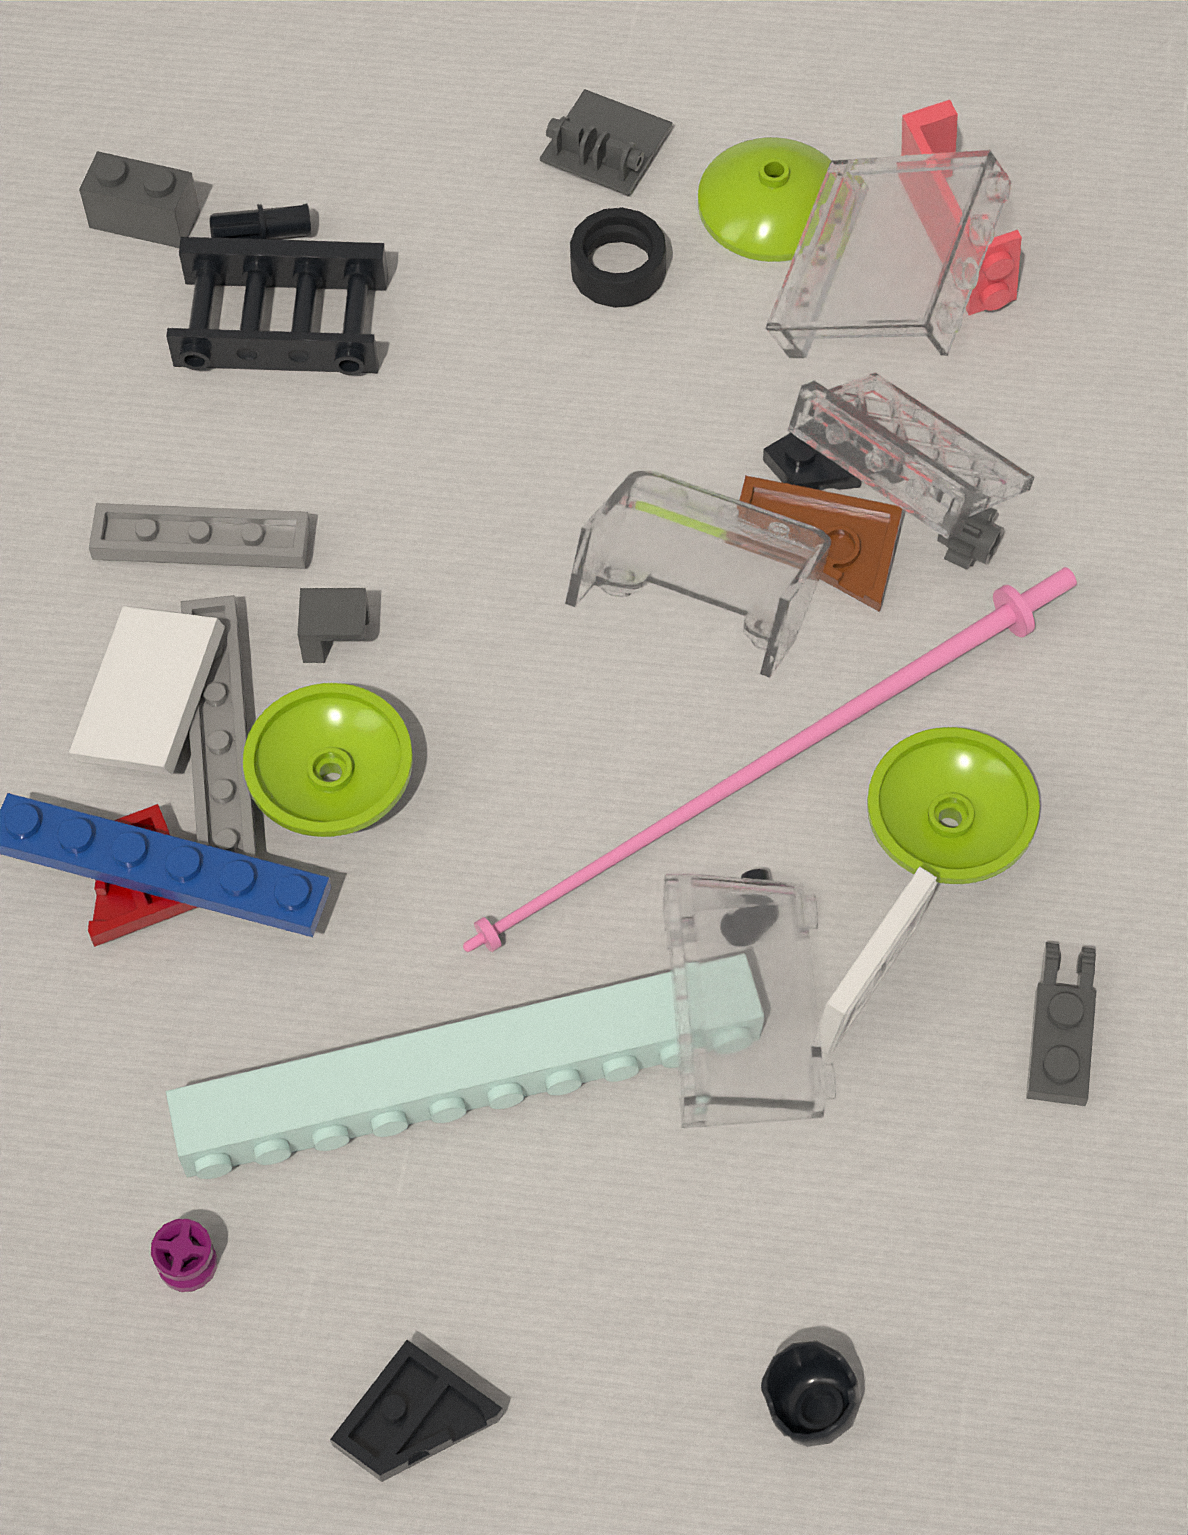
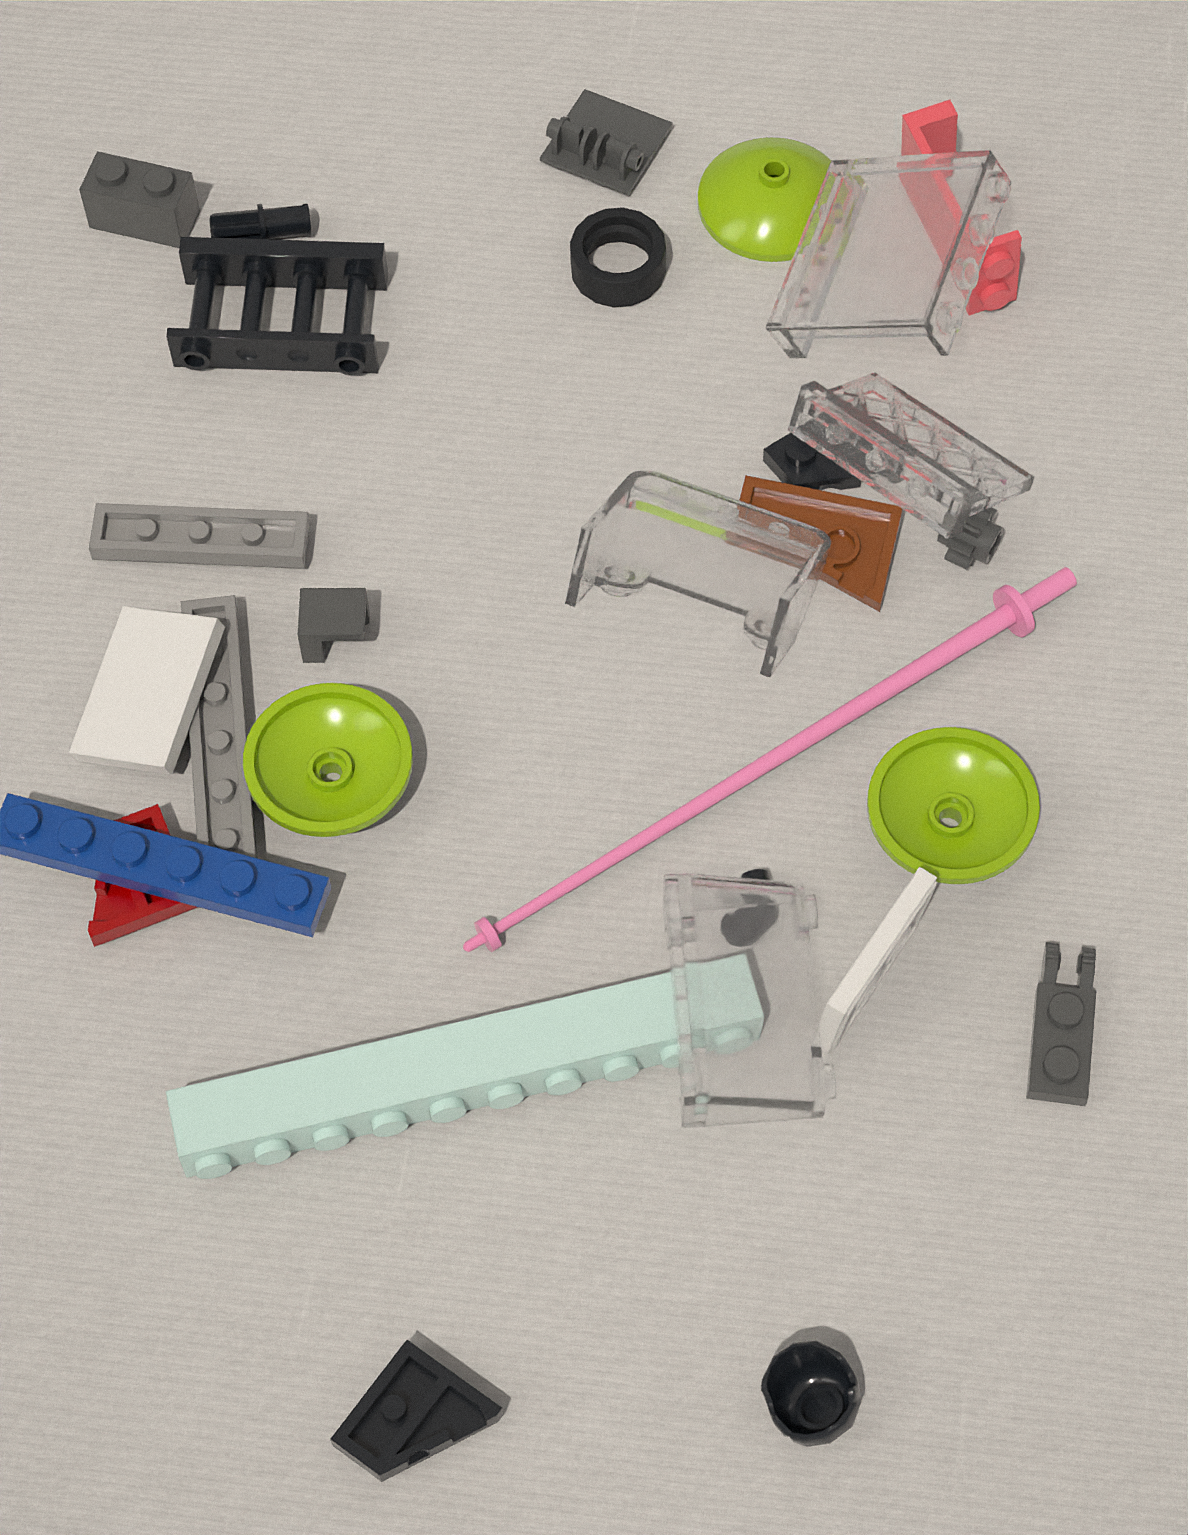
(181, 1241): magenta wheel -> none

